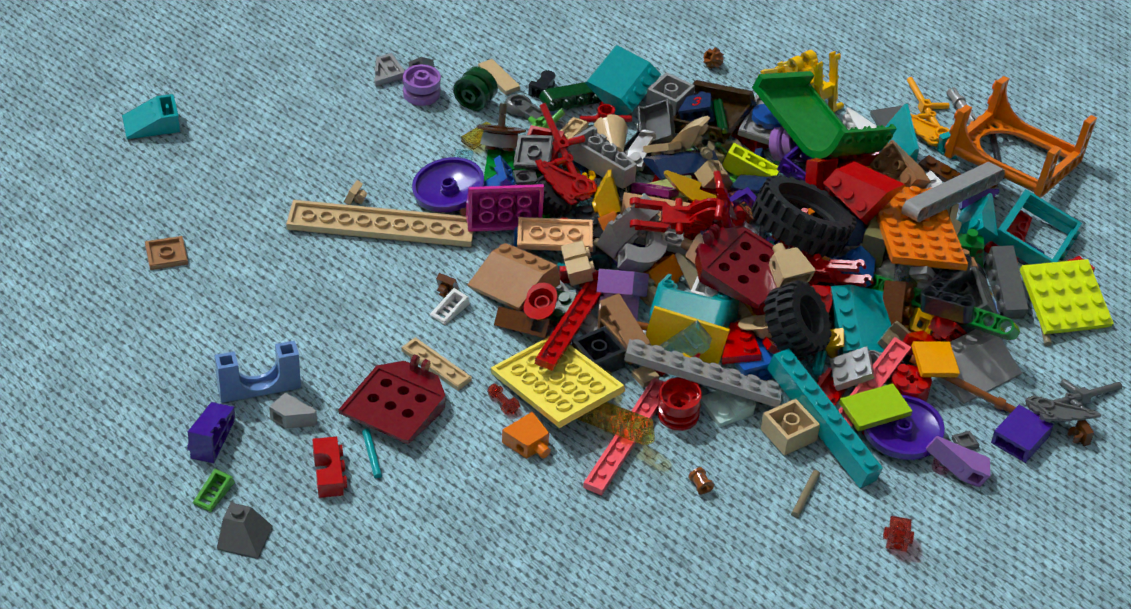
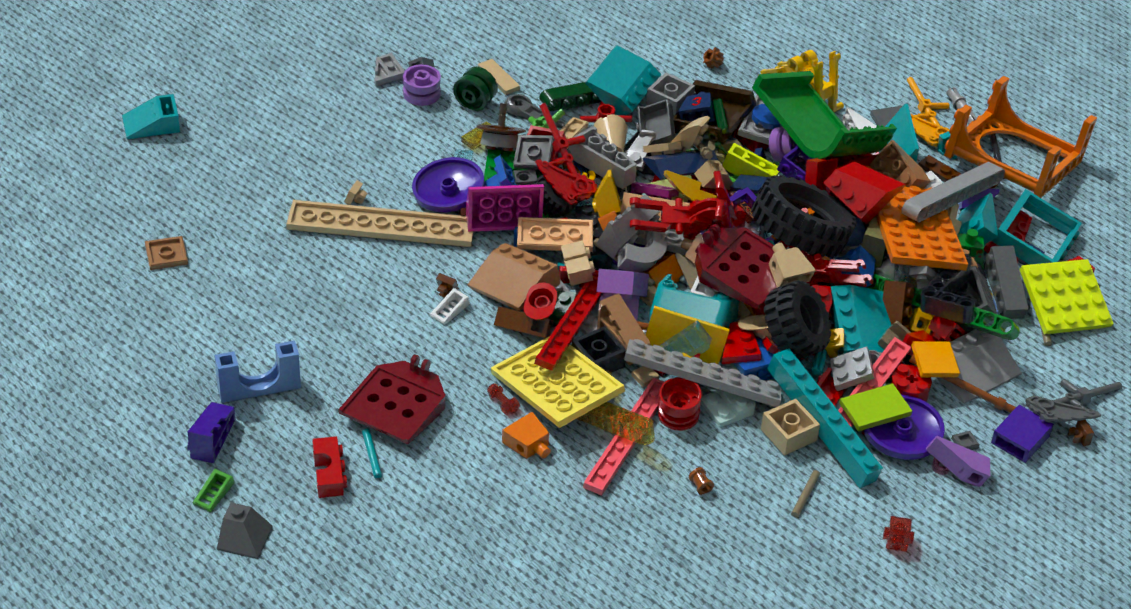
(292, 413): light grey slope -> none
(439, 365): tan tile -> none
(544, 82): black leg -> none

